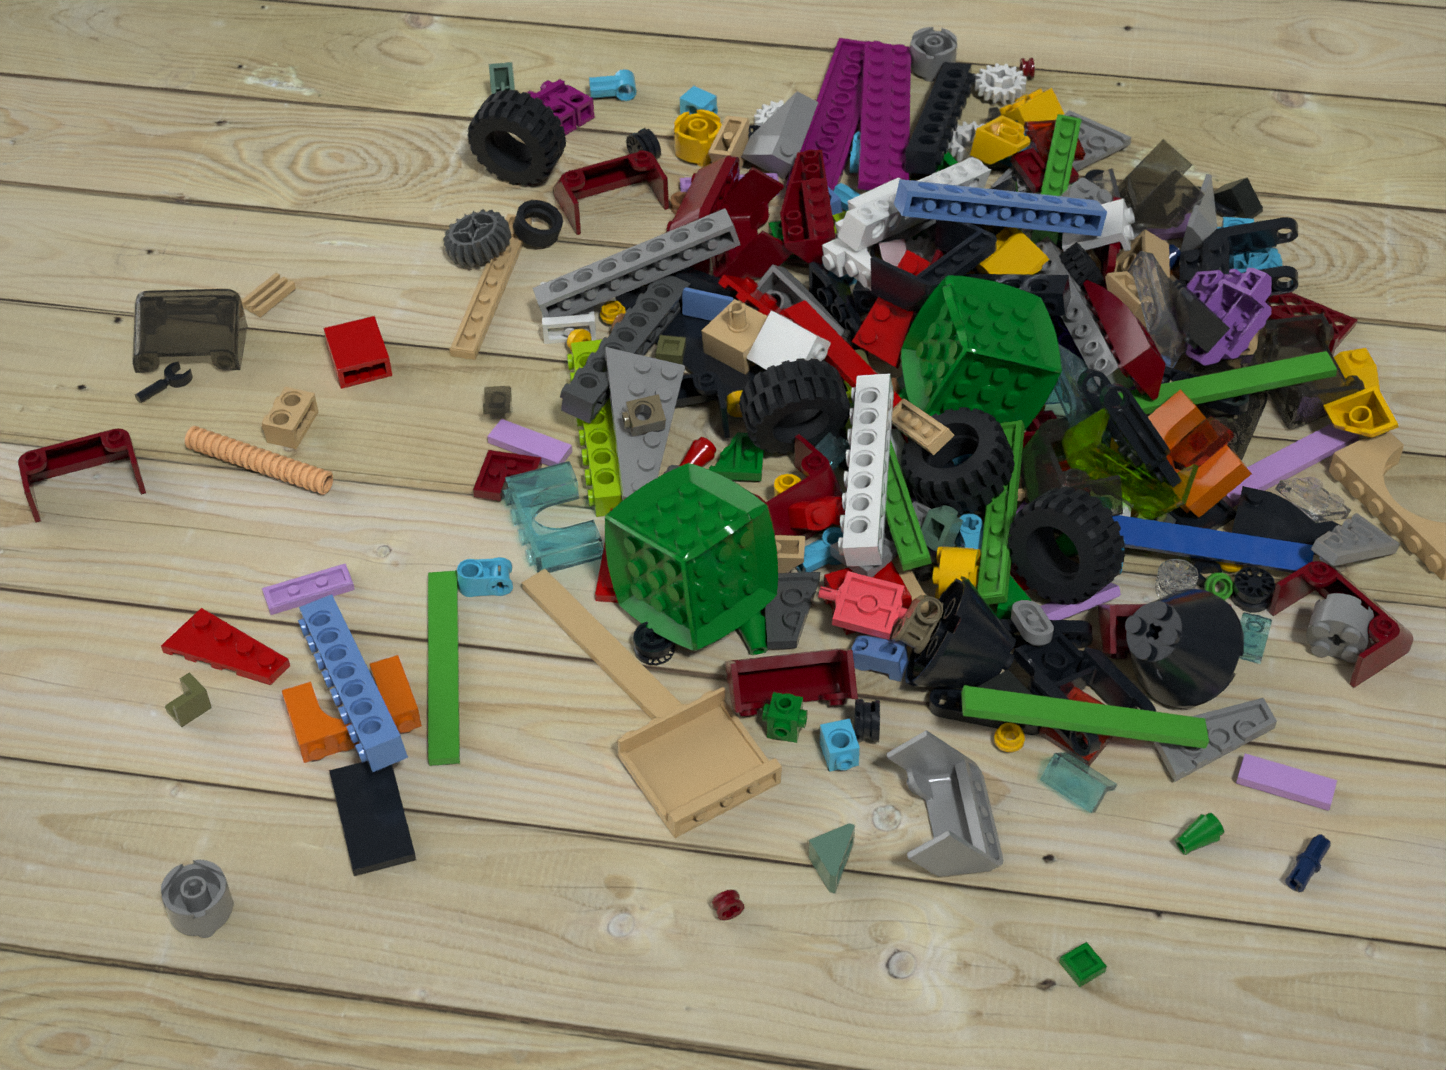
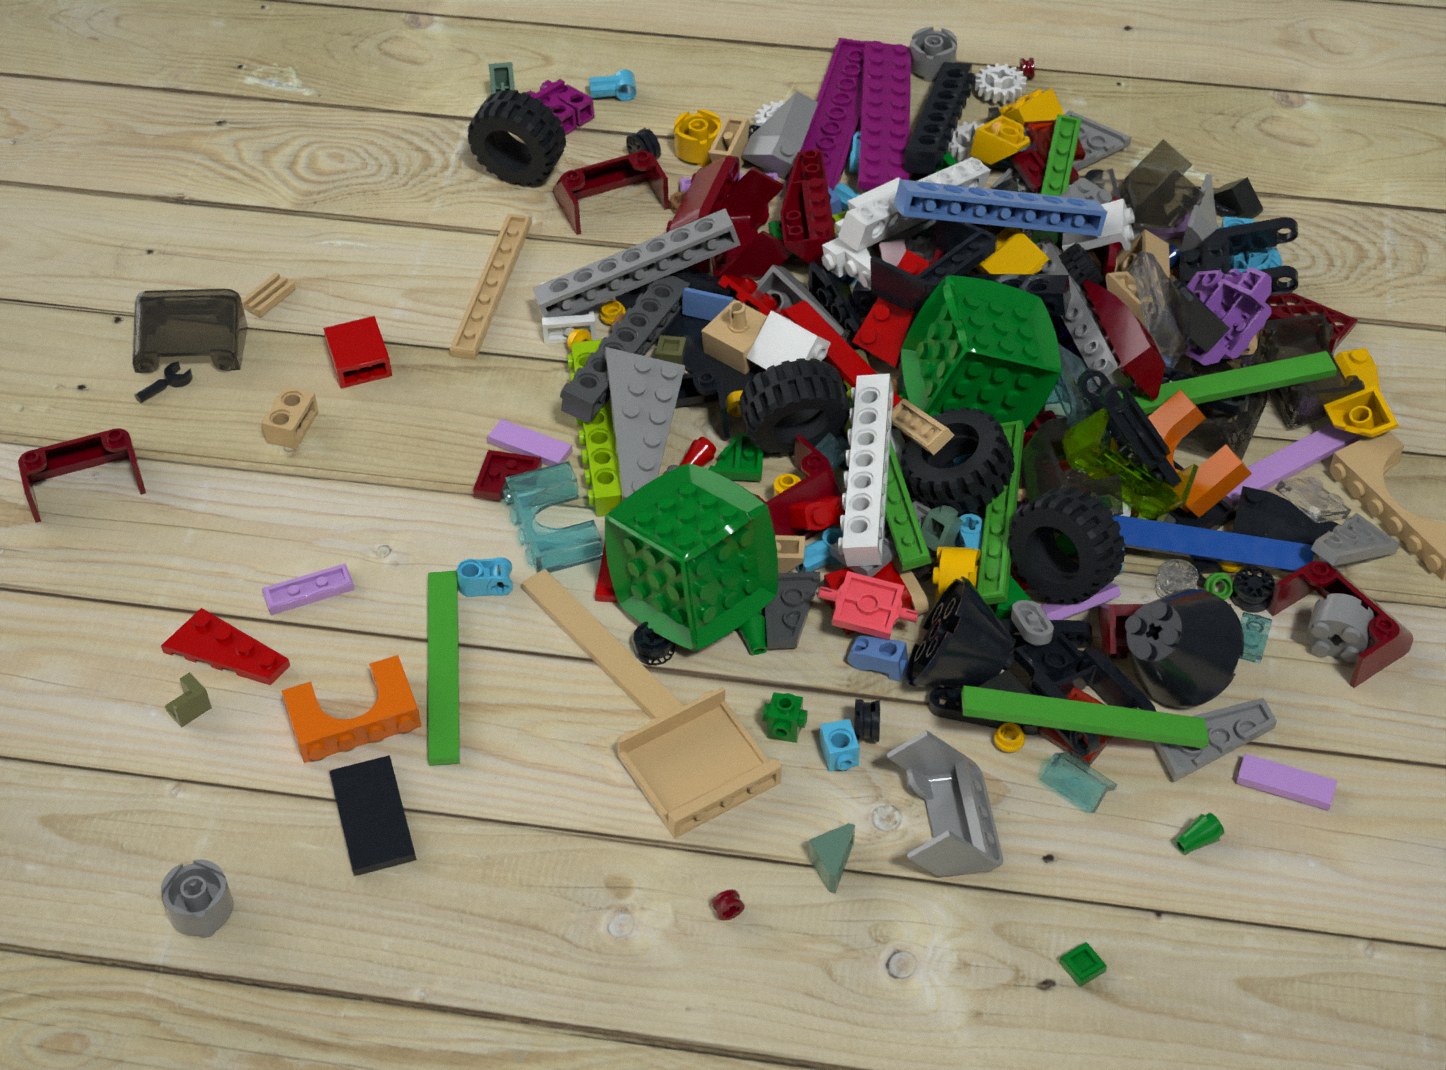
(259, 460): light nougat piece -> none
(352, 683): medium blue brick -> none
(477, 238): dark grey gear -> none
(497, 401): clear smoke bracket -> none
(543, 211): black tyre -> none
(649, 405): dark tan brick -> none
(698, 99): medium azure brick -> none
(809, 674): dark red windscreen -> none
(917, 624): dark tan piece -> none
(1201, 443): clear red plate -> none
(1308, 863): dark blue axle -> none

